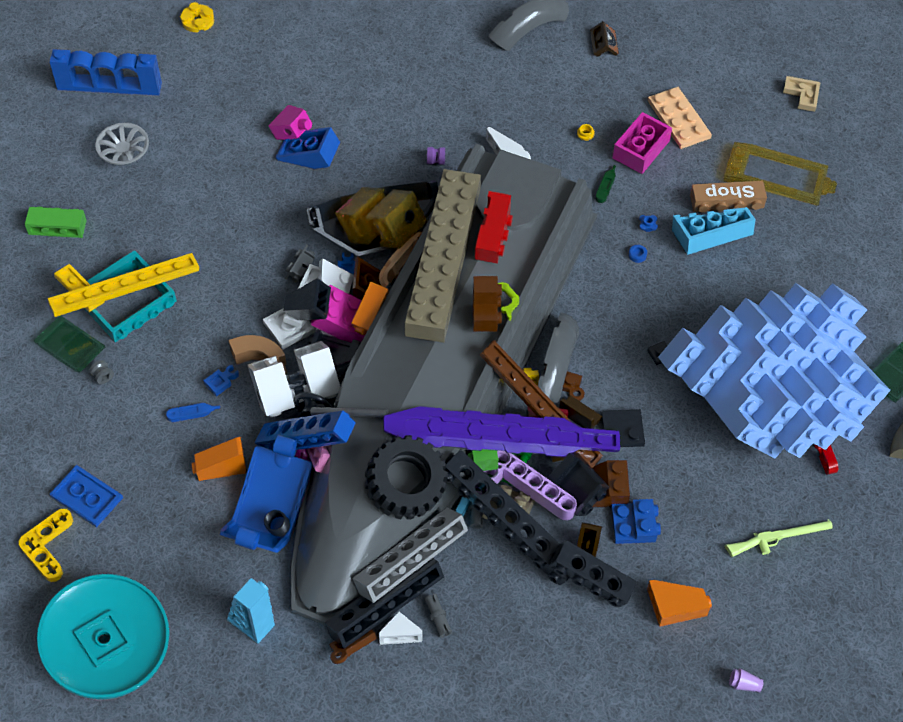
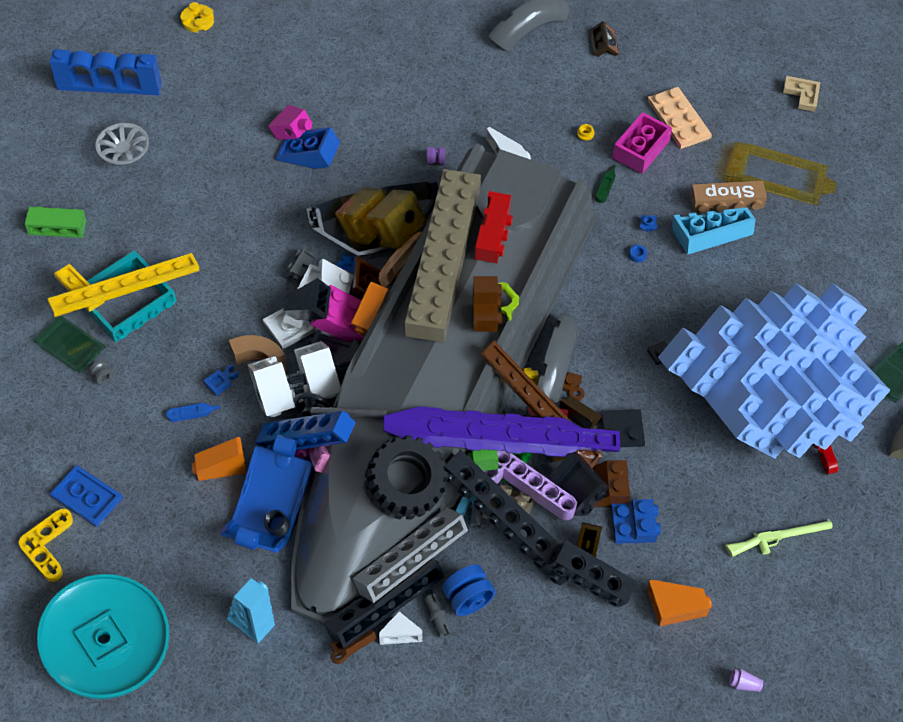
(468, 590): none -> blue wheel

